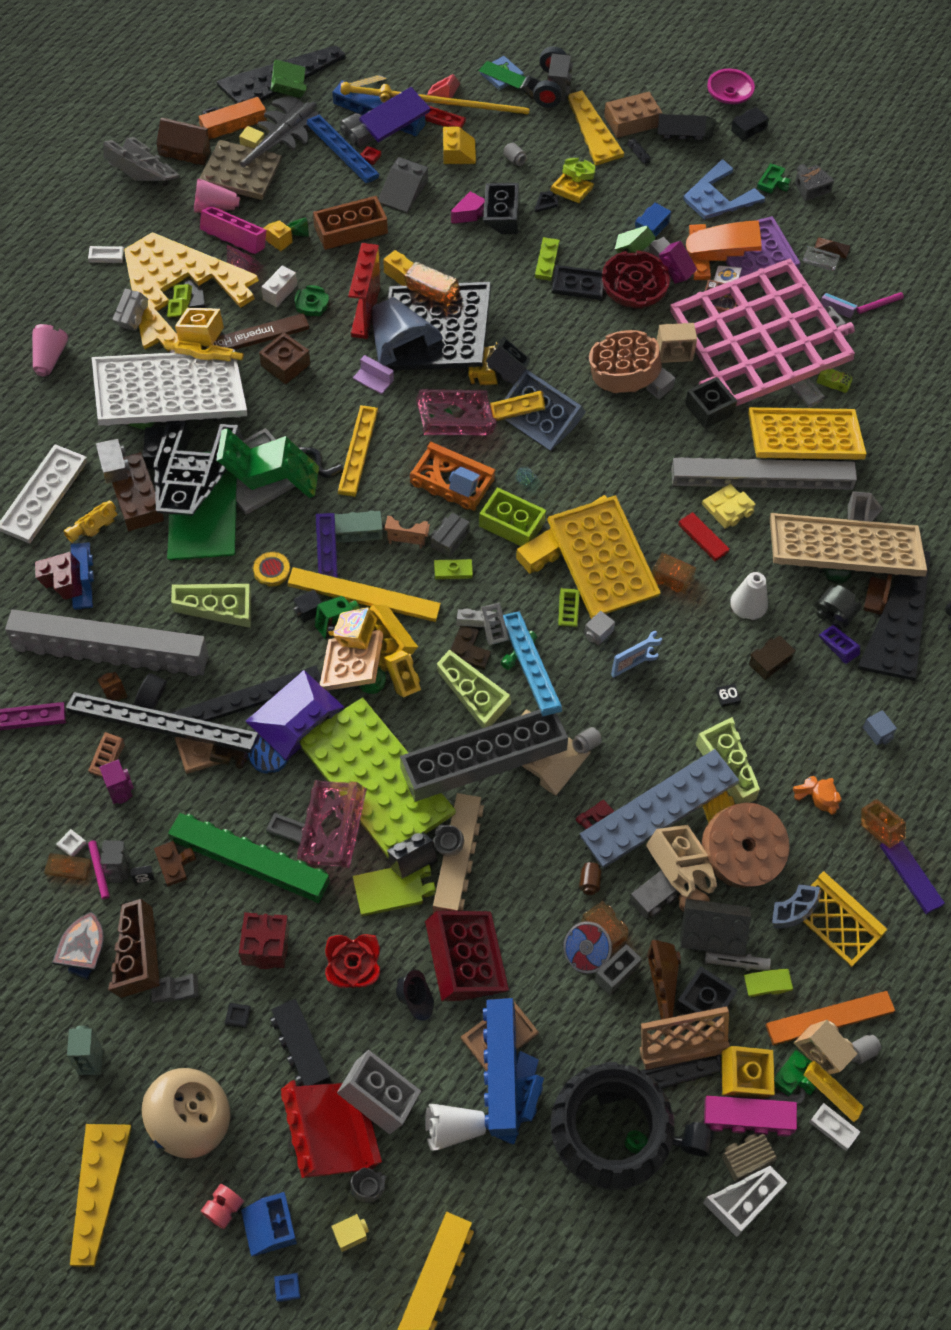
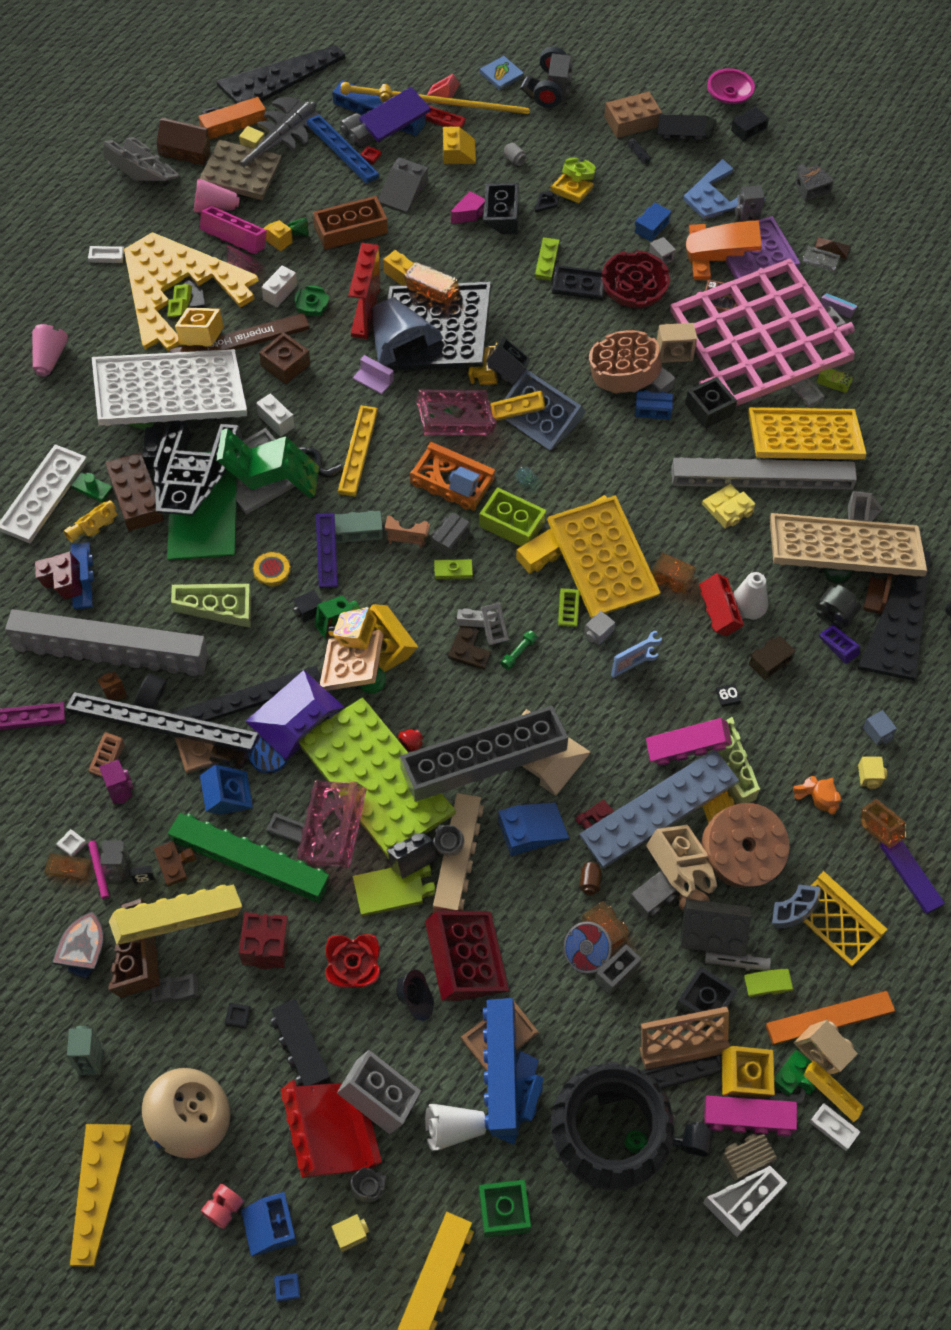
(92, 487): none -> green tile
(112, 461): brick -> none
(130, 309): light grey brick -> none
(174, 914): none -> light yellow brick
(195, 350): yellow piece -> none
(225, 790): none -> blue slope
(275, 415): none -> white brick
(288, 79): bright green bracket -> none
(364, 594): yellow tile -> none
(367, 81): sticker -> none
(402, 673): yellow brick -> none
(411, 740): none -> red cone
(474, 690): yellowish green wedge -> none
(502, 74): green sticker -> none
(504, 1208): none -> green brick
(531, 827): none -> blue slope
(532, 664): dark azure tile -> none
(586, 740): light grey brick -> none
(597, 136): yellow wing -> none
(634, 240): bright green slope -> none
(653, 405): none -> blue brick
(664, 972): reddish brown wedge -> none
(678, 262): magenta brick -> none
(689, 741): none -> dark pink brick
(703, 536): red tile -> none
(721, 605): none -> red brick
(727, 274): sticker -> none
(750, 203): none -> dark grey brick
(773, 177): green plate -> none
(866, 1048): light grey brick -> none
(872, 772): none -> light yellow brick
(879, 303): dark pink bar -> none

